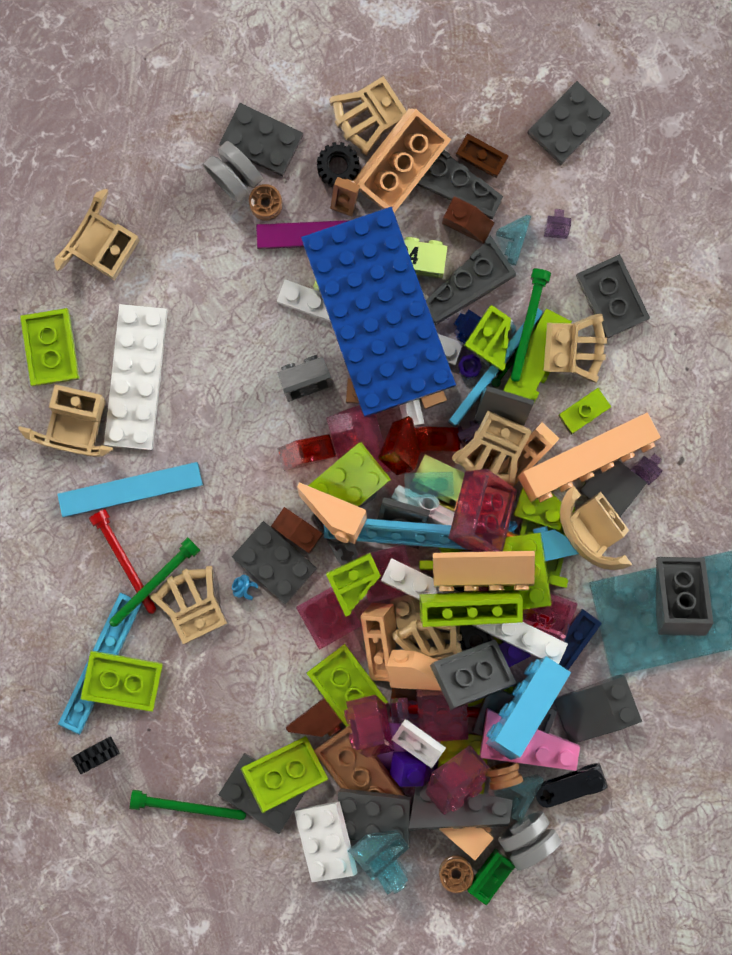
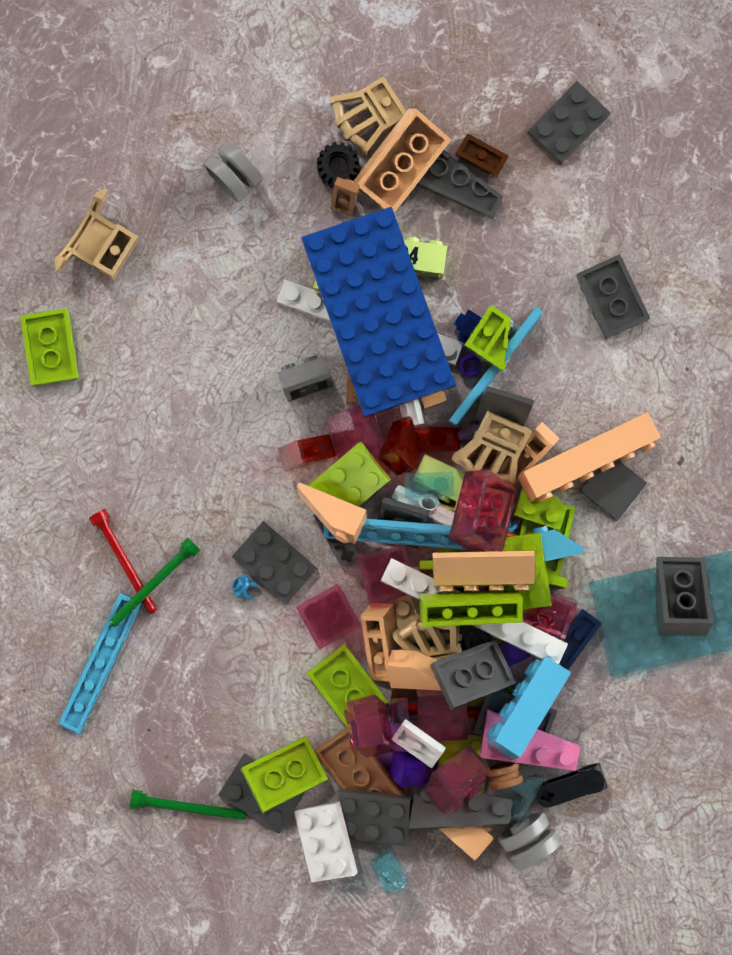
(72, 422): tan piece -> none
(95, 755): black tyre -> none
(121, 681): lime plate -> none
(130, 489): medium azure tile -> none
(135, 377): white plate -> none
(198, 618): tan plate -> none
(262, 139): dark grey plate -> none
(265, 192): medium nougat wheel -> none
(288, 234): magenta tile -> none
(297, 530): copper slope -> none
(316, 721): copper slope -> none
(353, 581): lime wing -> none
(378, 851): clear light blue slope -> none
(451, 883): medium nougat wheel -> none
(467, 220): copper slope -> none
(474, 279): dark grey wing -> none
(490, 876): green hinge -> none
(497, 381): green hinge -> none
(516, 232): clear light blue slope -> none
(533, 367): lime brick -> none
(539, 280): green piece -> none
(557, 225): clear purple tile -> none
(562, 347): tan plate -> none
(584, 410): lime plate -> none
(593, 529): tan piece -> none
(597, 709): dark grey slope -> none
(647, 468): clear purple tile -> none

